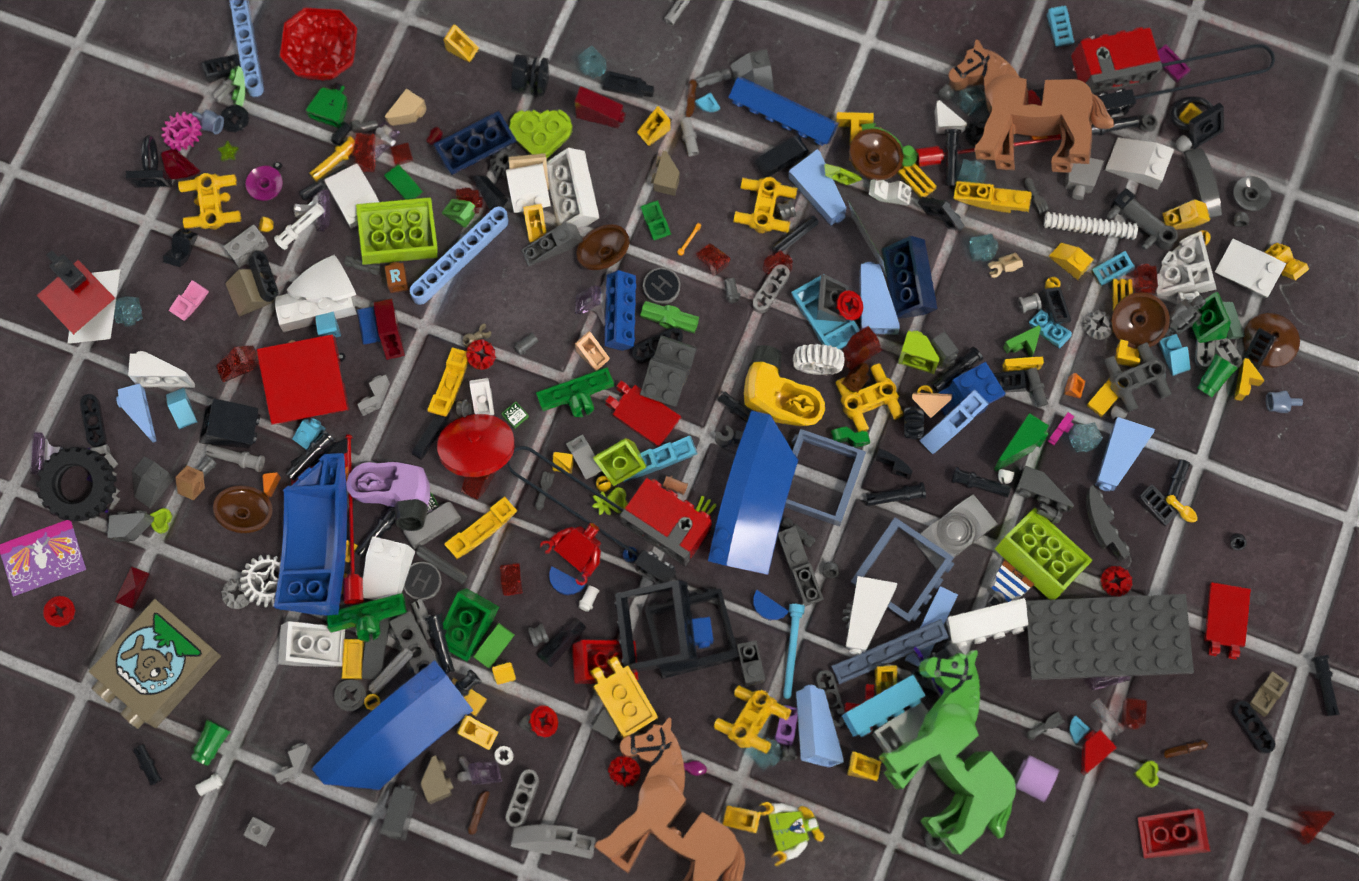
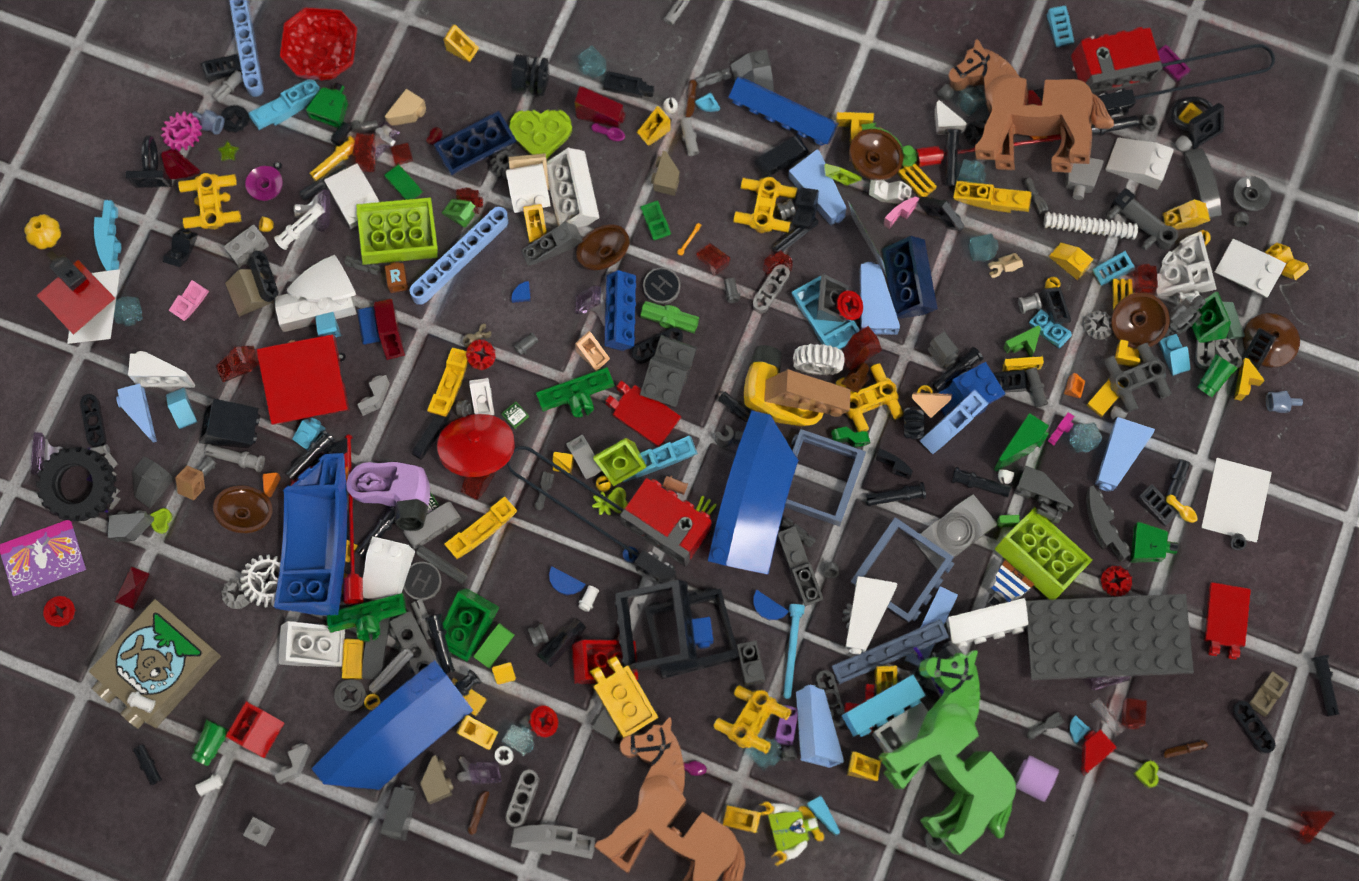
(42, 231): none -> yellow plant
(104, 235): none -> medium azure slope
(141, 702): none -> white pin
(237, 79): bright green slope -> none
(255, 730): none -> red slope
(286, 106): none -> medium azure slope
(491, 194): black slope -> none
(511, 579): clear red bracket -> none
(519, 739): none -> clear light blue brick
(521, 293): none -> blue tile
(578, 548): red torso -> none
(612, 133): none -> magenta piece
(630, 766): red gear -> none
(666, 106): none -> white hinge
(806, 208): none -> black slope
(807, 393): none -> medium nougat wedge
(822, 812): none -> medium azure slope
(903, 209): none -> bright pink slope
(918, 353): lime slope -> none
(1008, 520): none -> bright green tile
(1150, 544): none -> green torso
(1174, 834): red slope -> none
(1236, 499): none -> white sticker

